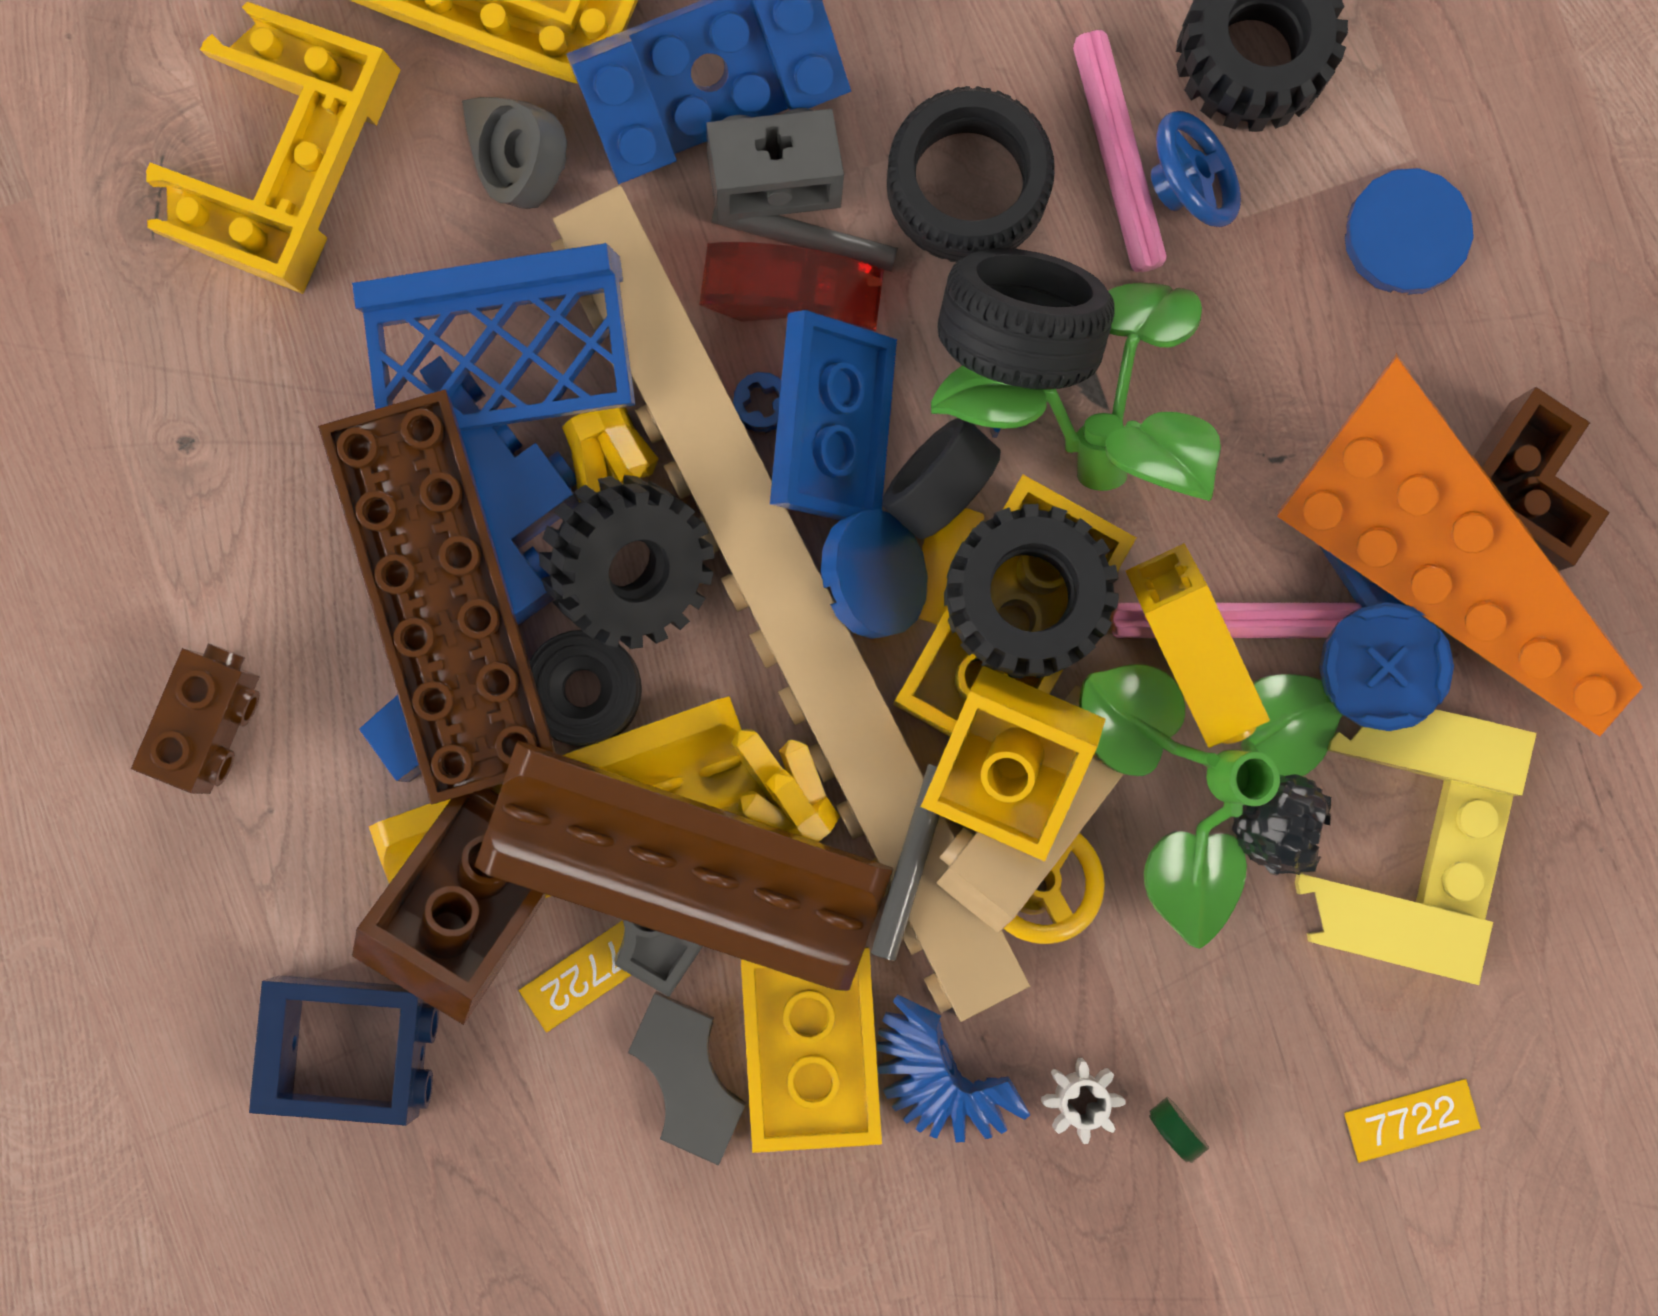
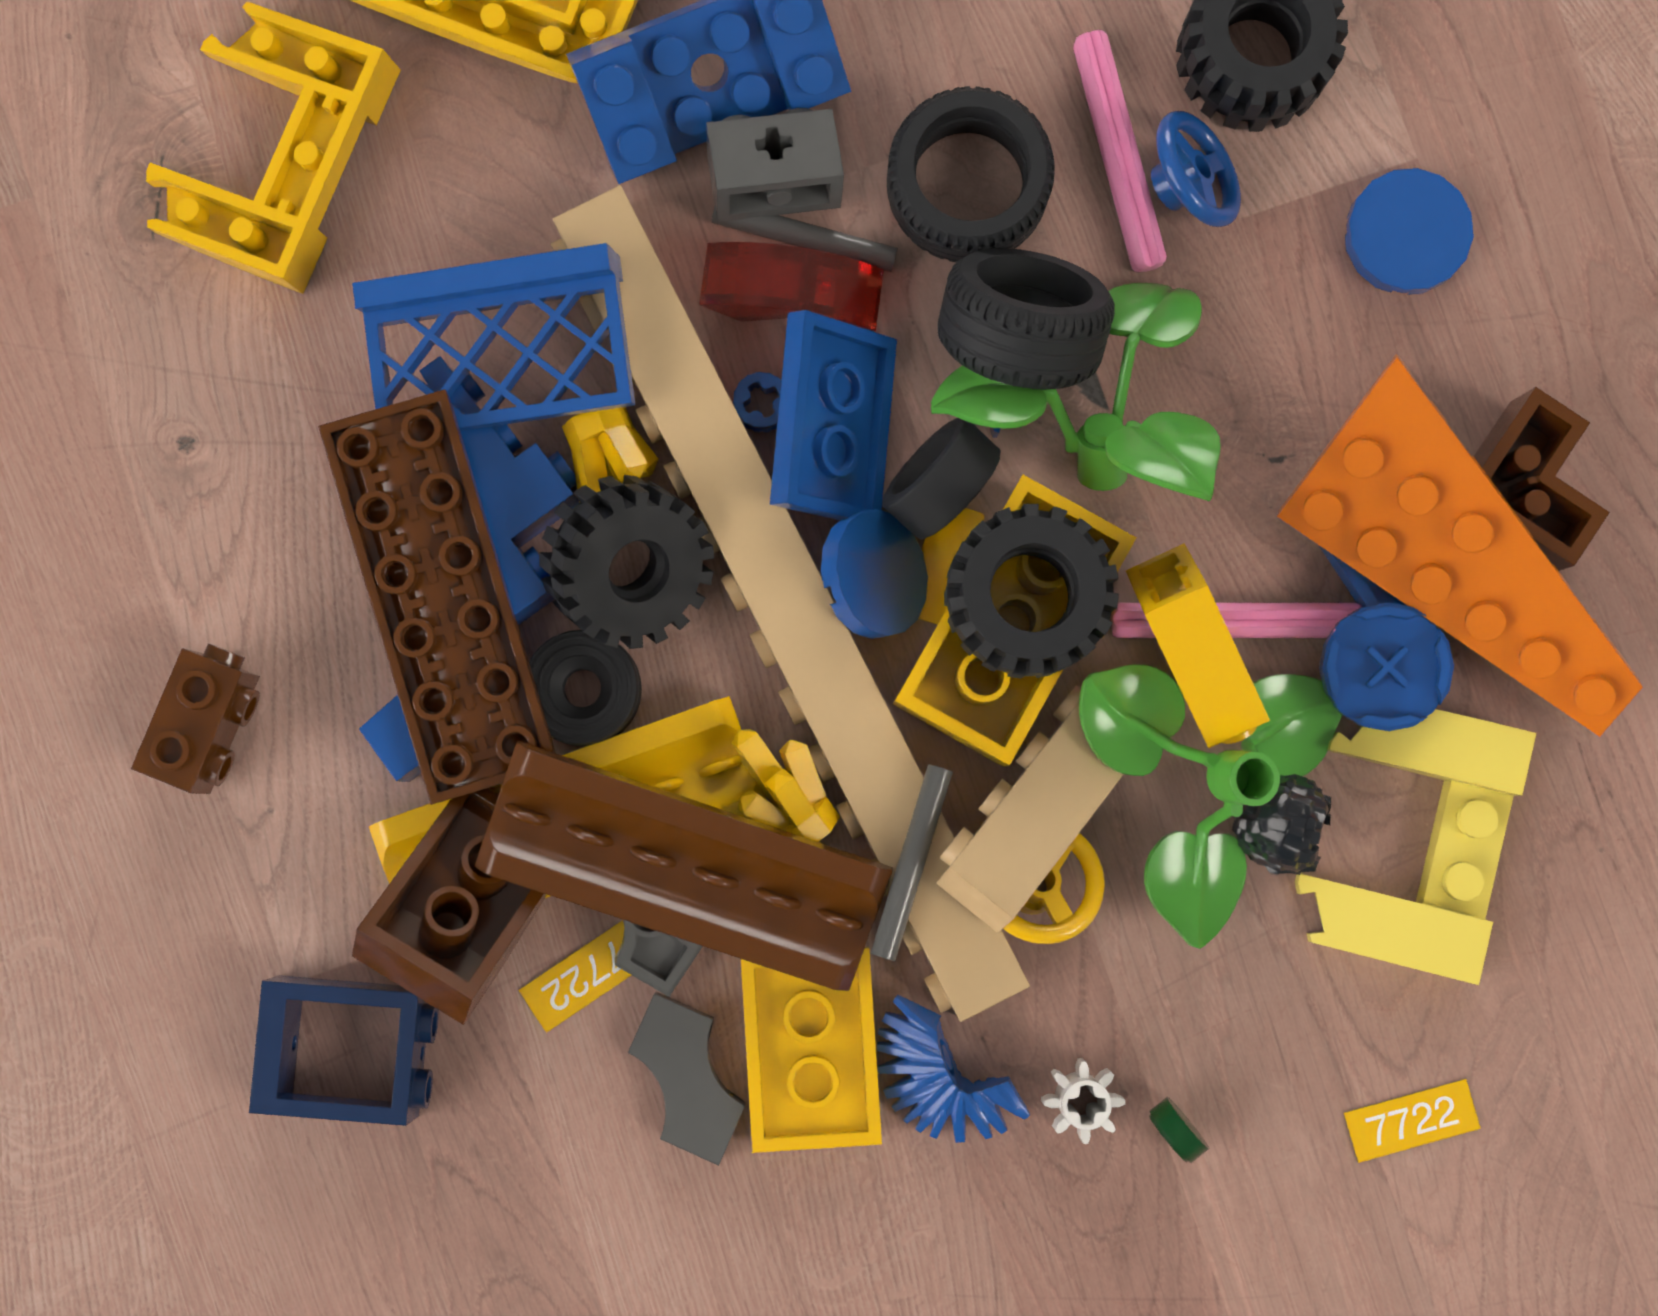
(515, 149): dark grey piece -> none
(1014, 763): yellow slope -> none

